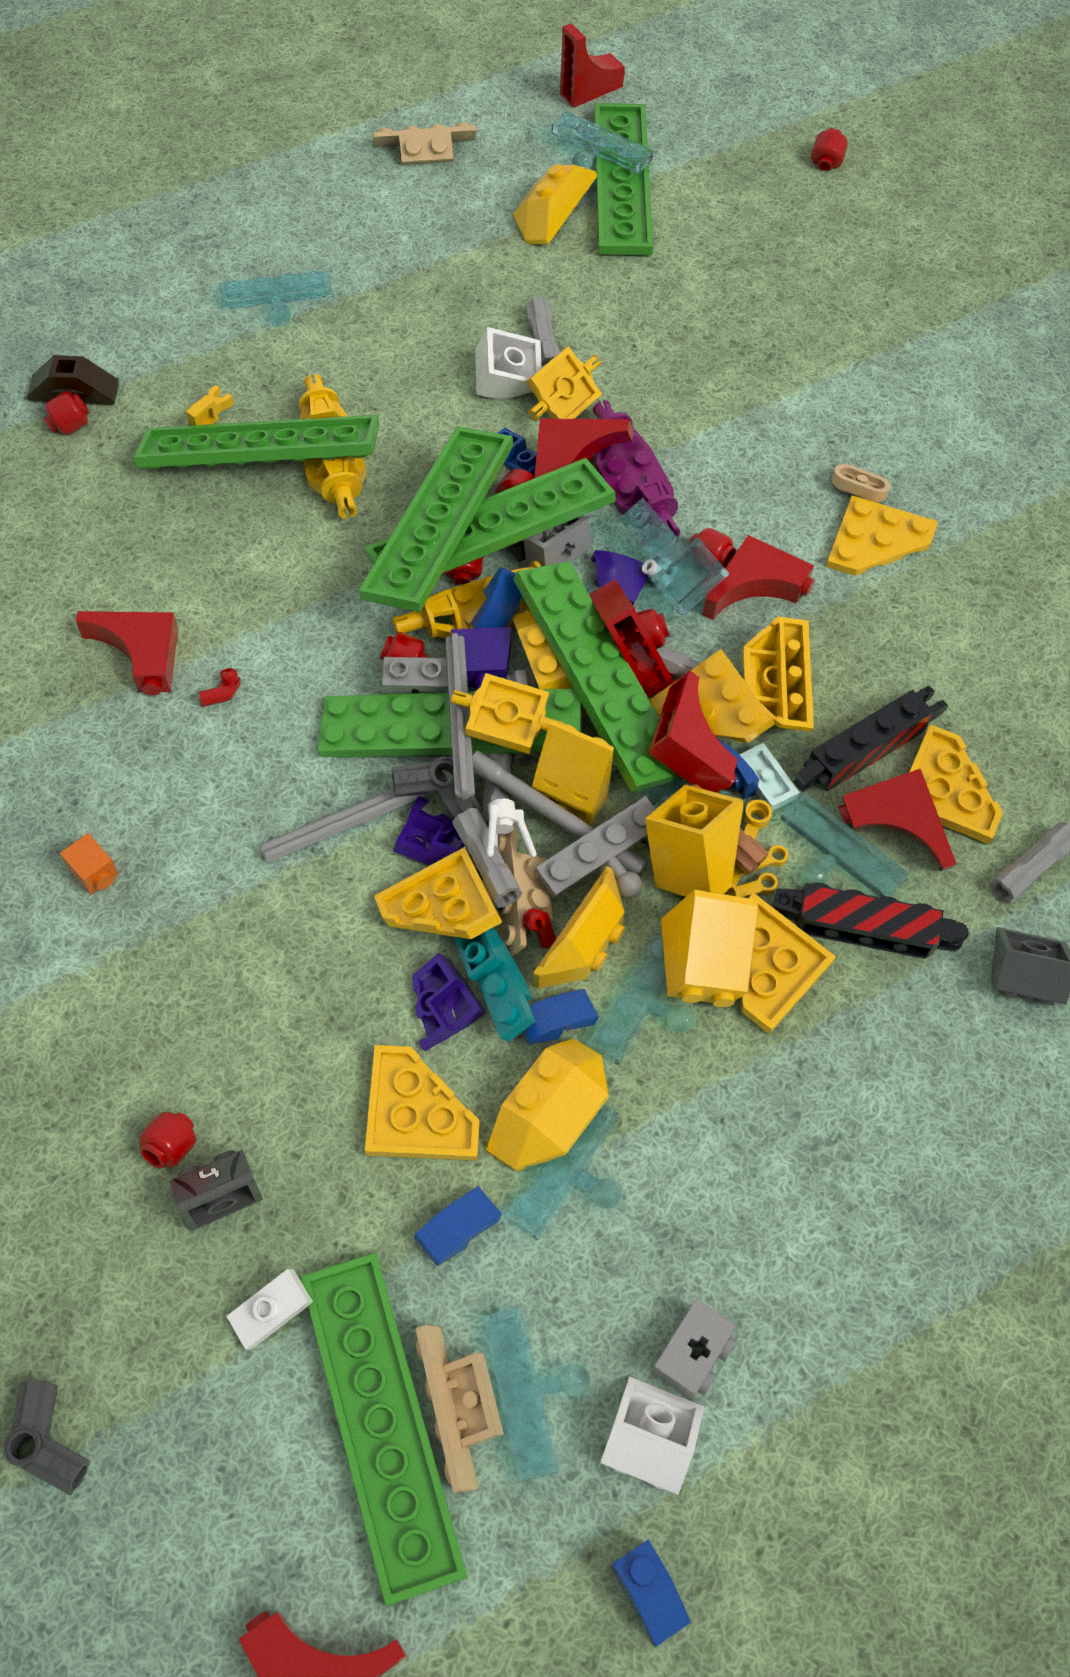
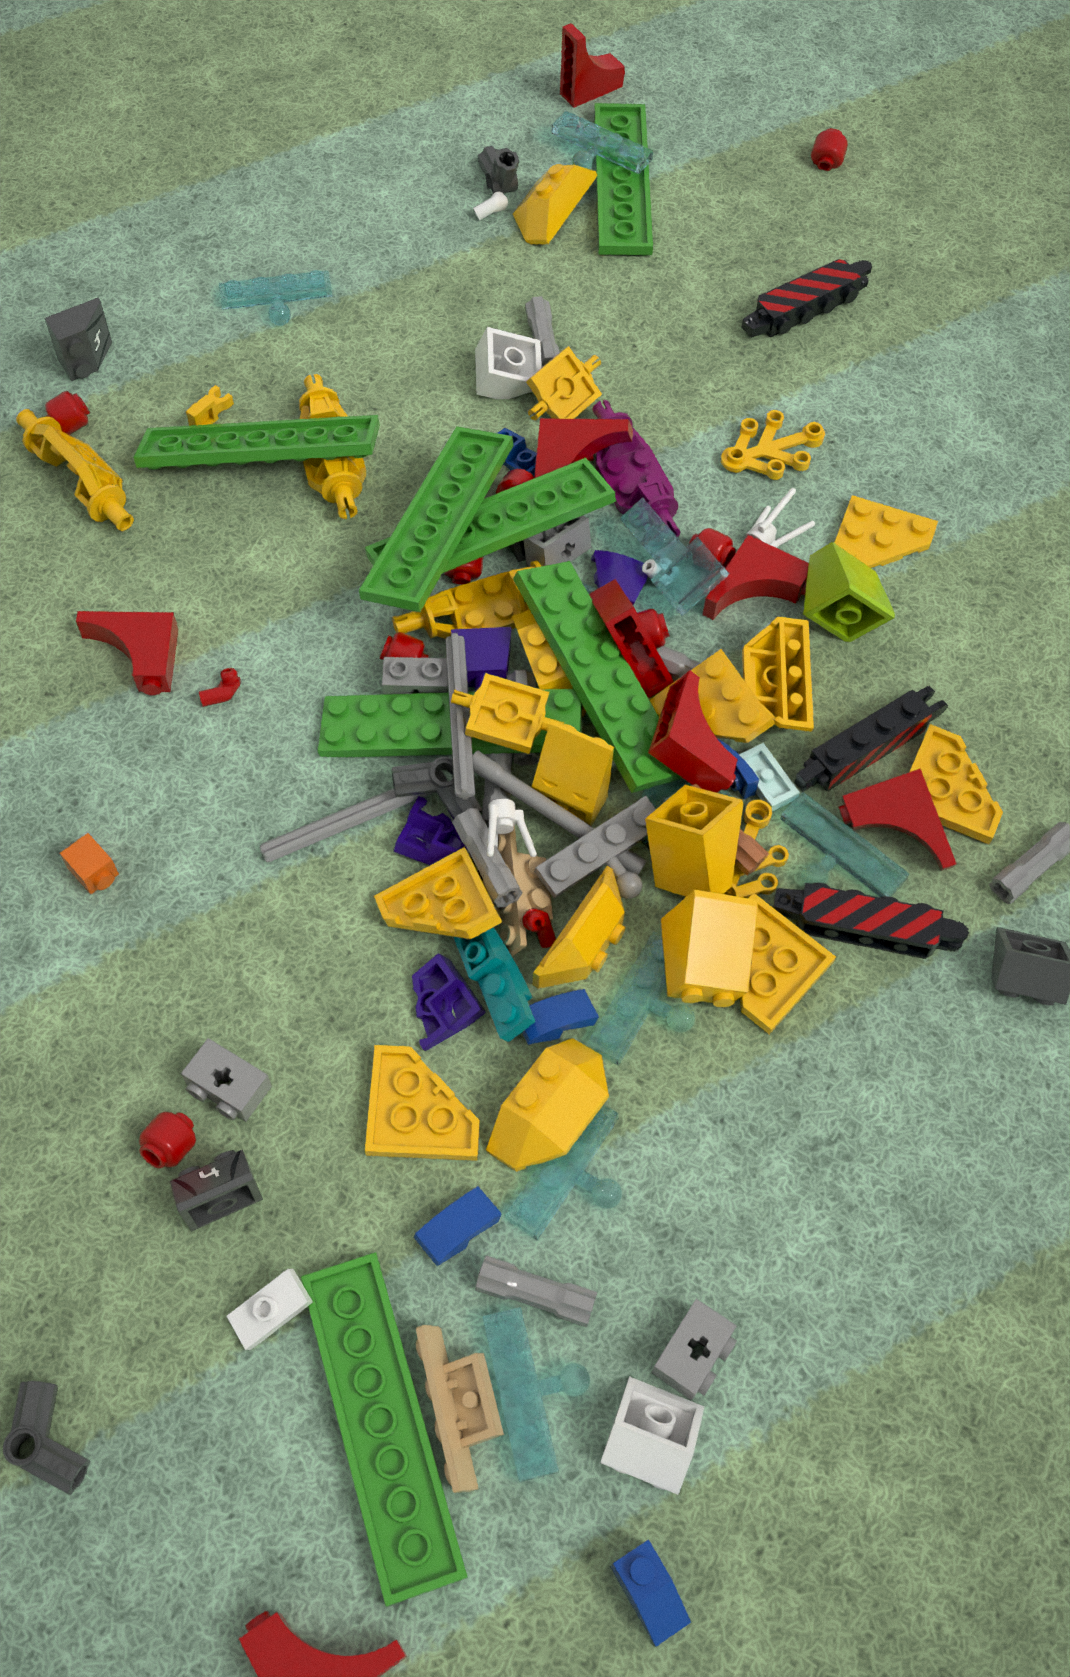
(73, 375): dark brown slope -> none
(80, 338): none -> dark grey slope
(98, 483): none -> yellow plate
(215, 1064): none -> light grey brick
(425, 144): tan bracket -> none
(497, 203): none -> white arm
(499, 168): none -> dark grey piece
(501, 601): blue slope -> none
(508, 1282): none -> light grey axle
(766, 531): none -> white plant
(807, 297): none -> black hinge
(811, 436): none -> yellow plant
(844, 594): none -> lime slope
(860, 483): tan plate -> none

